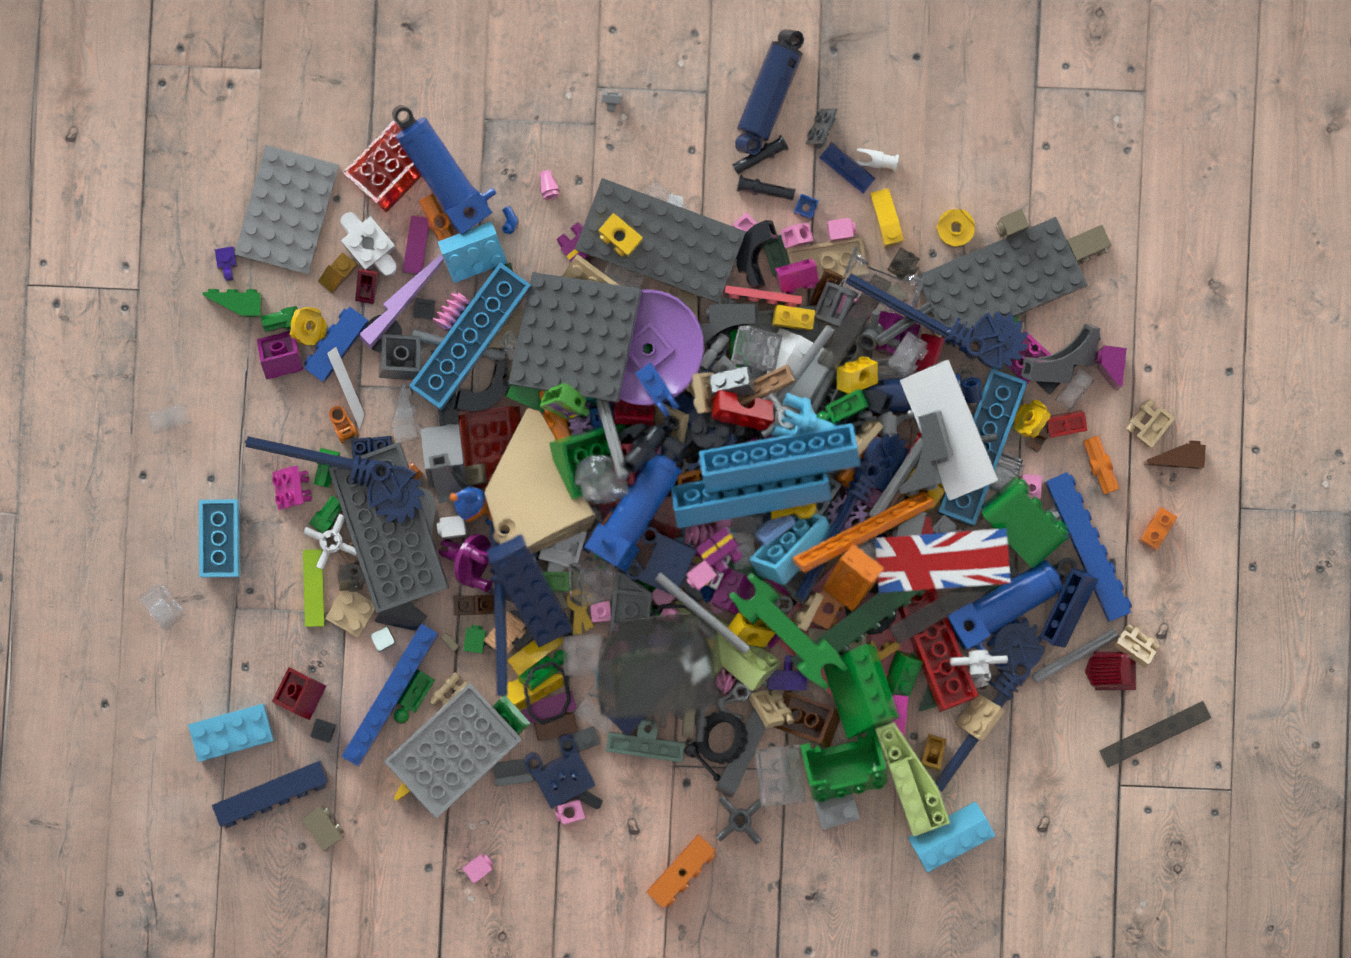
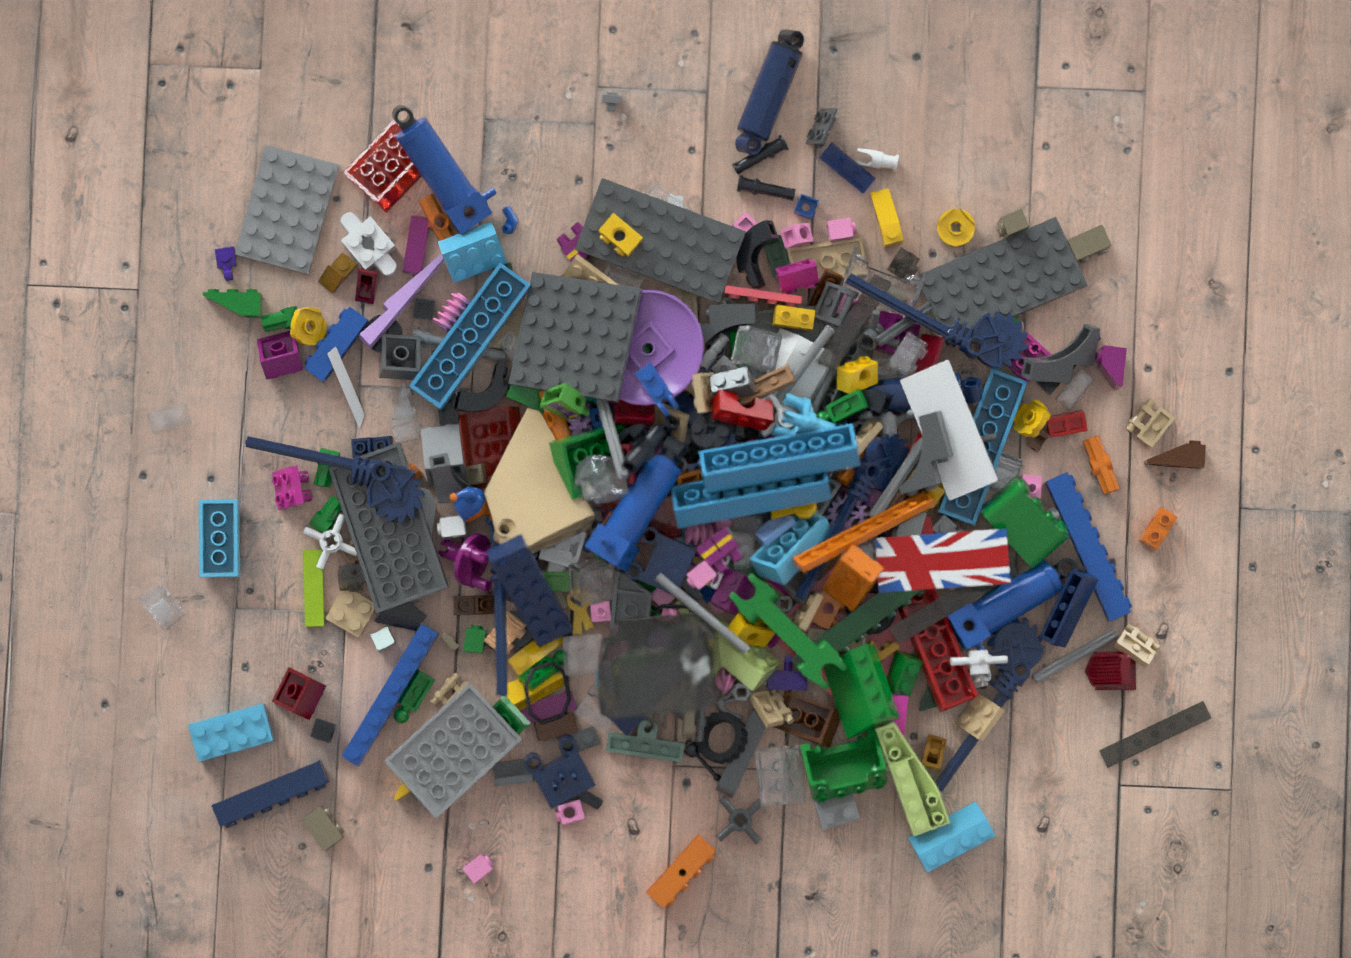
(343, 425): orange piece -> none
(548, 185): bright pink cone -> none

